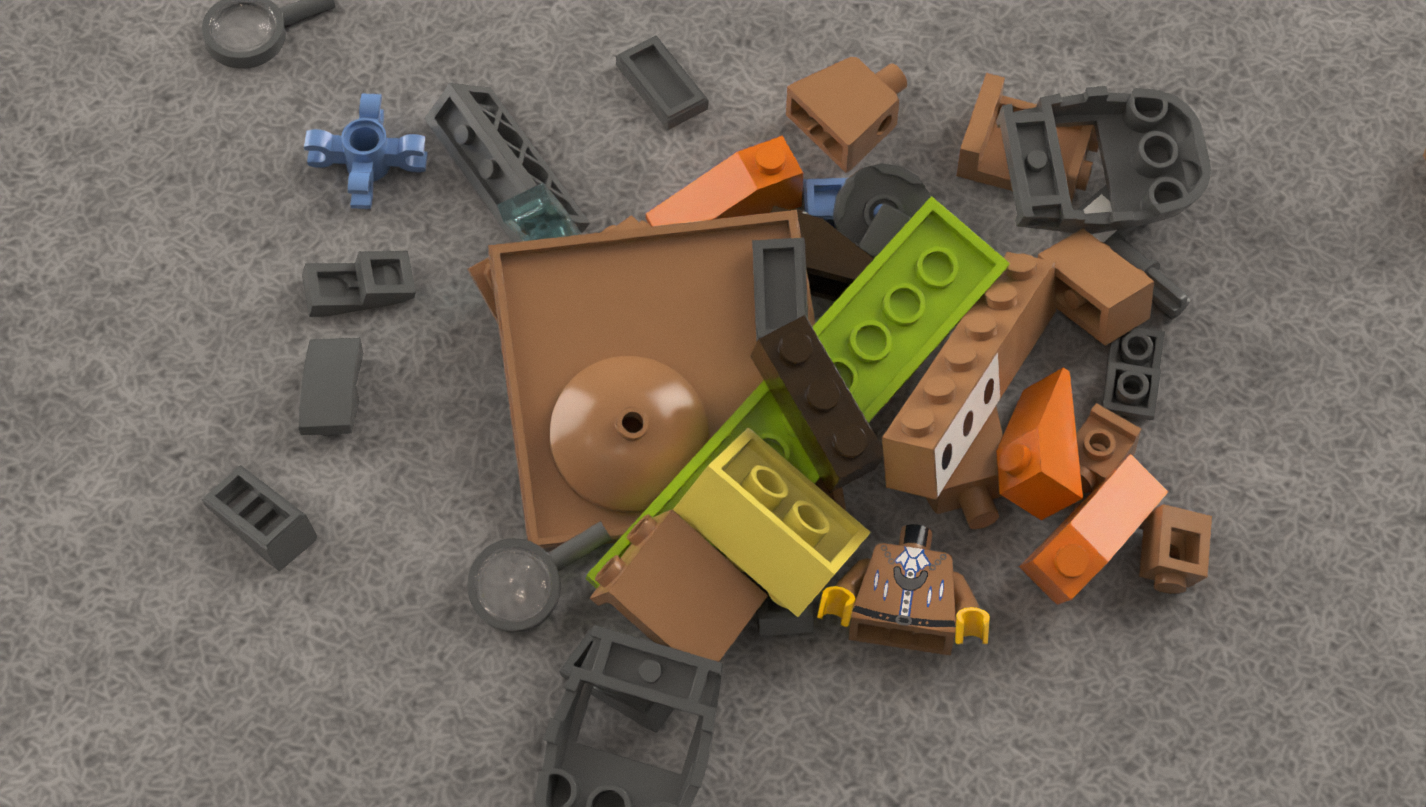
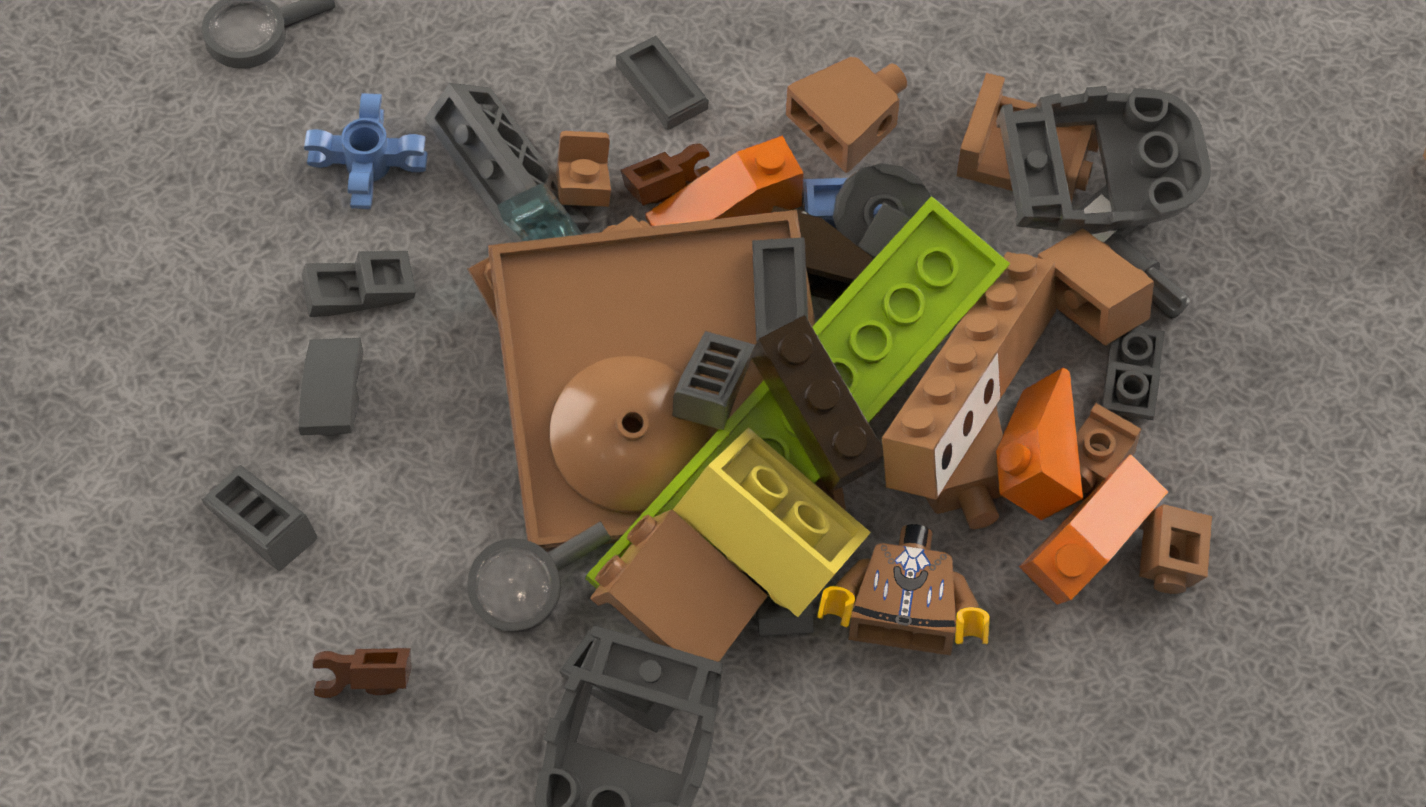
(374, 670): none -> reddish brown plate
(583, 168): none -> medium nougat bracket
(663, 175): none -> reddish brown plate
(707, 407): none -> dark grey slope

